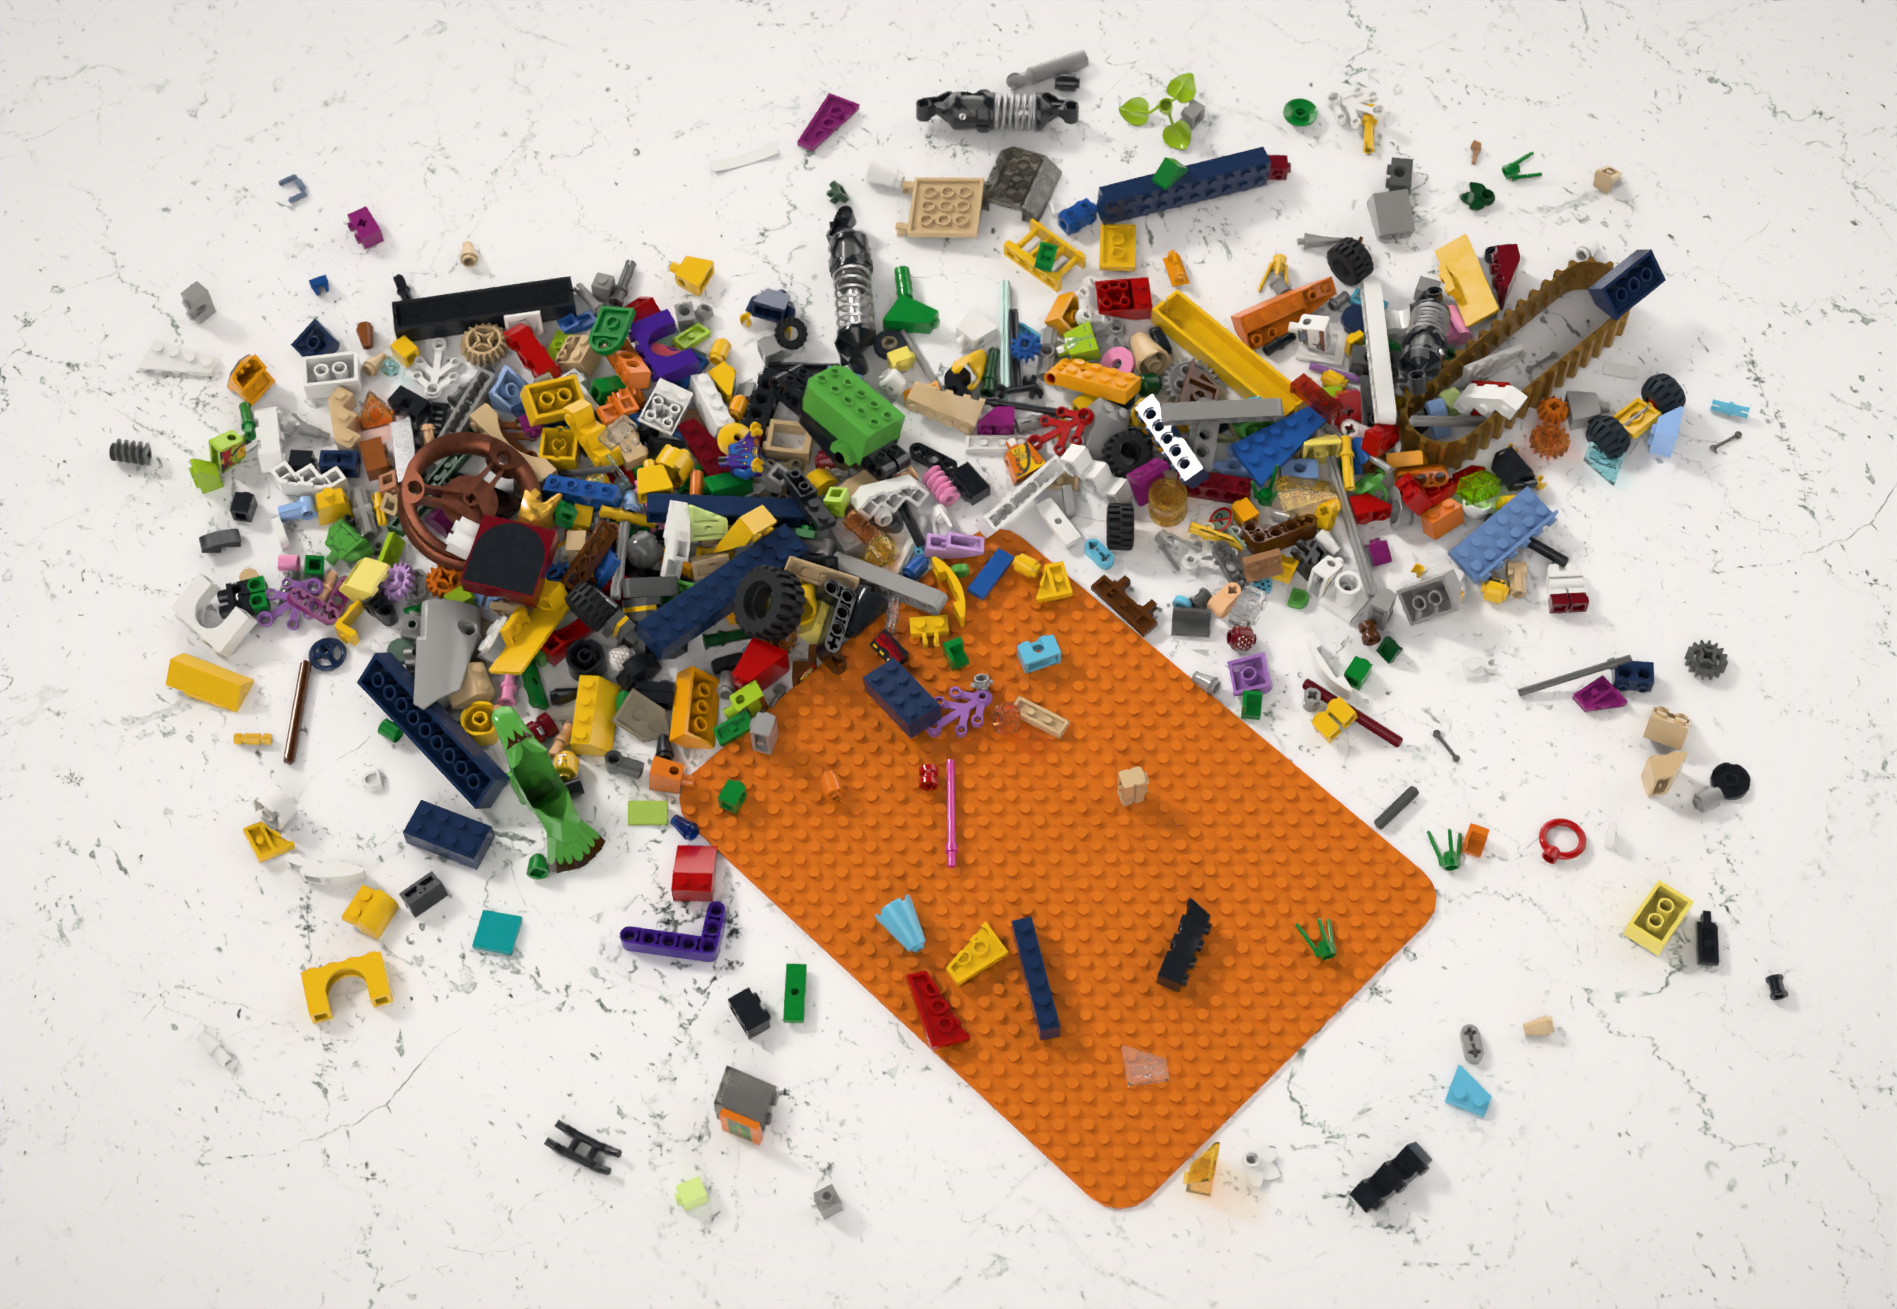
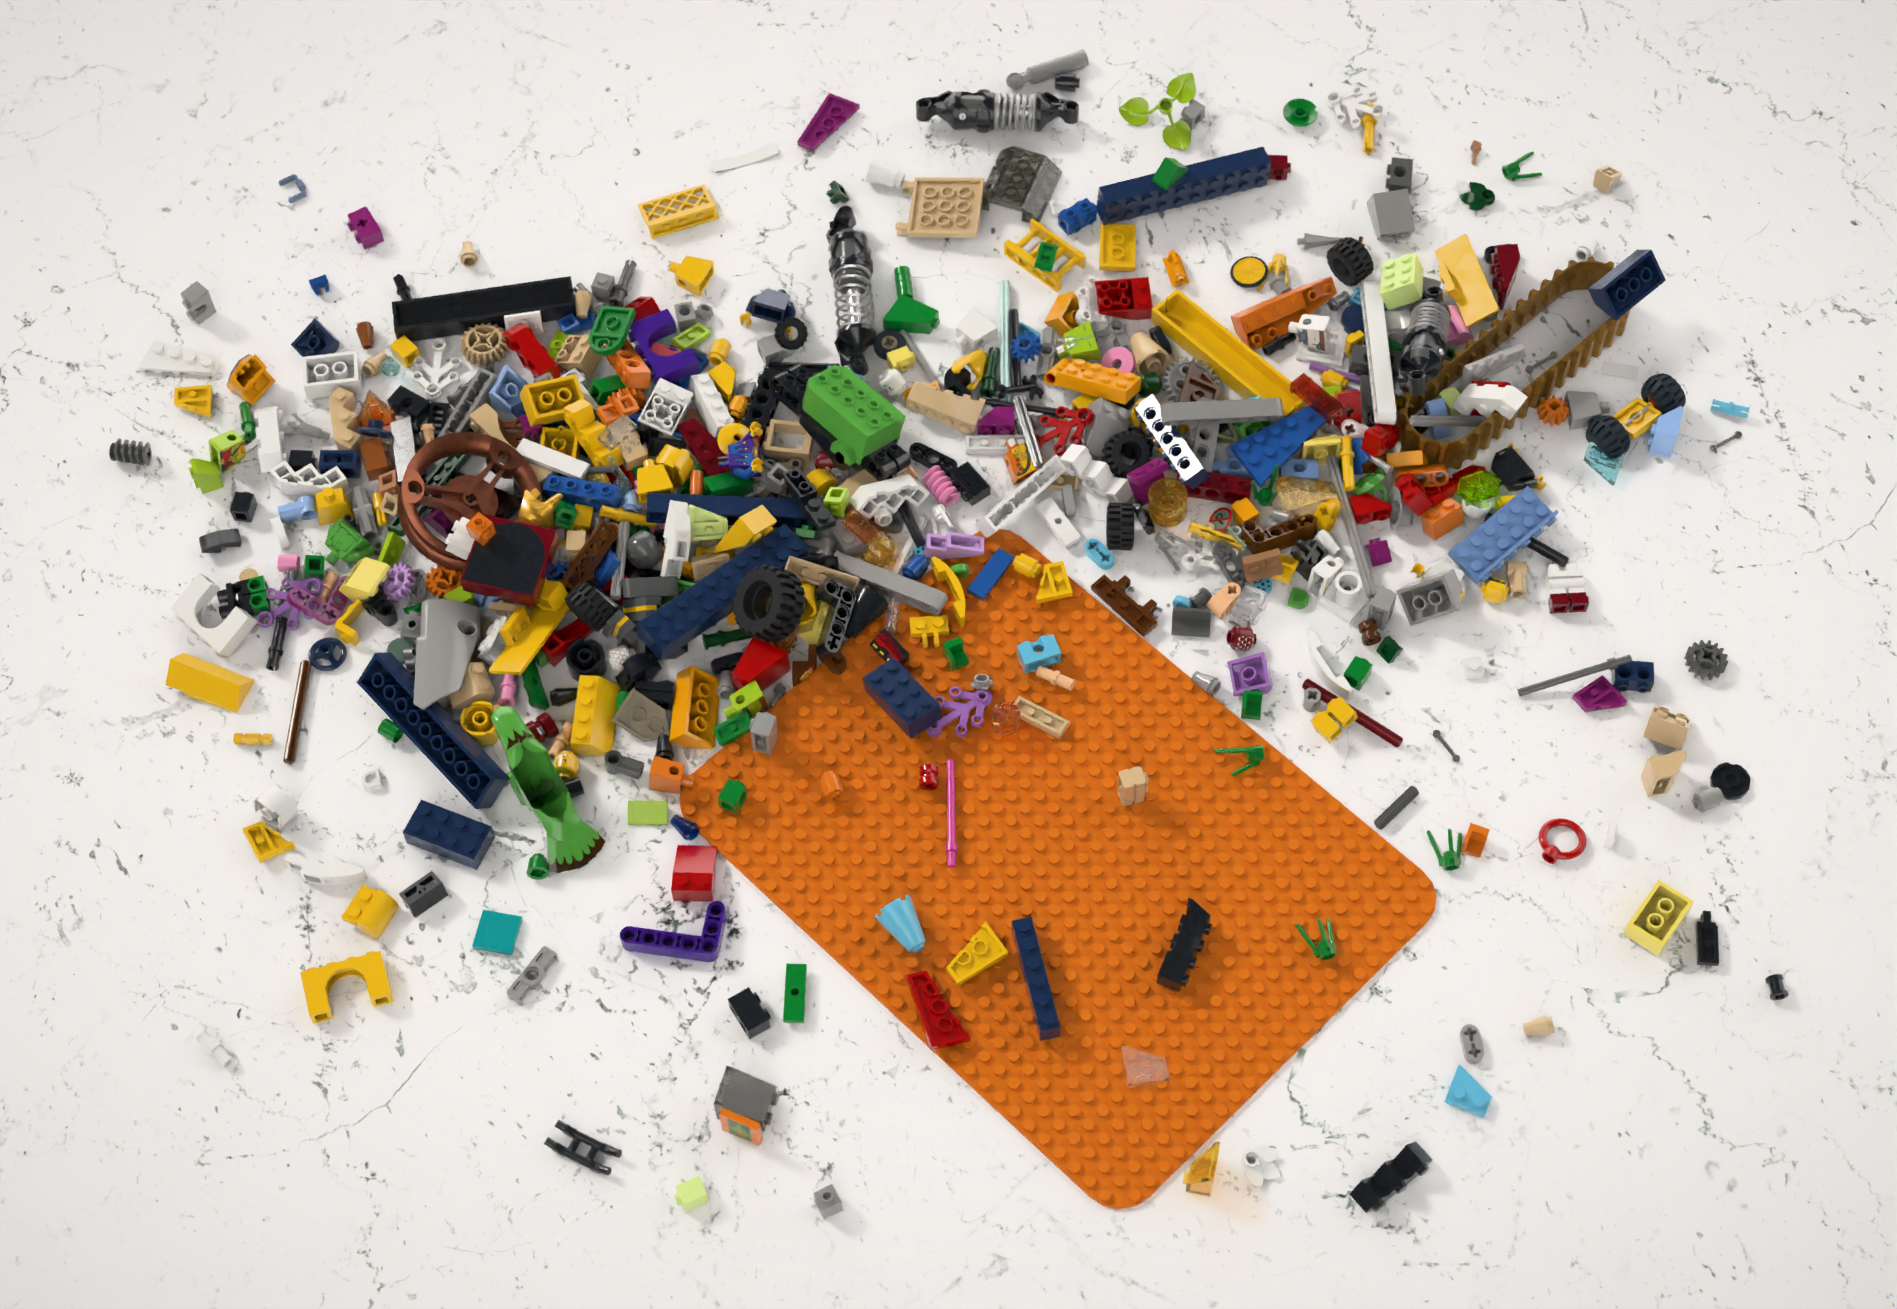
(195, 399): none -> yellow wing
(275, 650): none -> black pin
(374, 429): none -> dark blue piece
(480, 528): none -> orange brick
(539, 964): none -> light grey piece
(552, 459): none -> white tile
(582, 303): none -> tan cone
(680, 219): none -> yellow fence
(1028, 431): none -> axle
(1055, 677): none -> light nougat pin
(1143, 517): none -> black tile
(1249, 271): none -> yellow wheel
(1252, 754): none -> green plant
(1401, 281): none -> yellowish green brick
(1549, 440): clear orange gear -> none

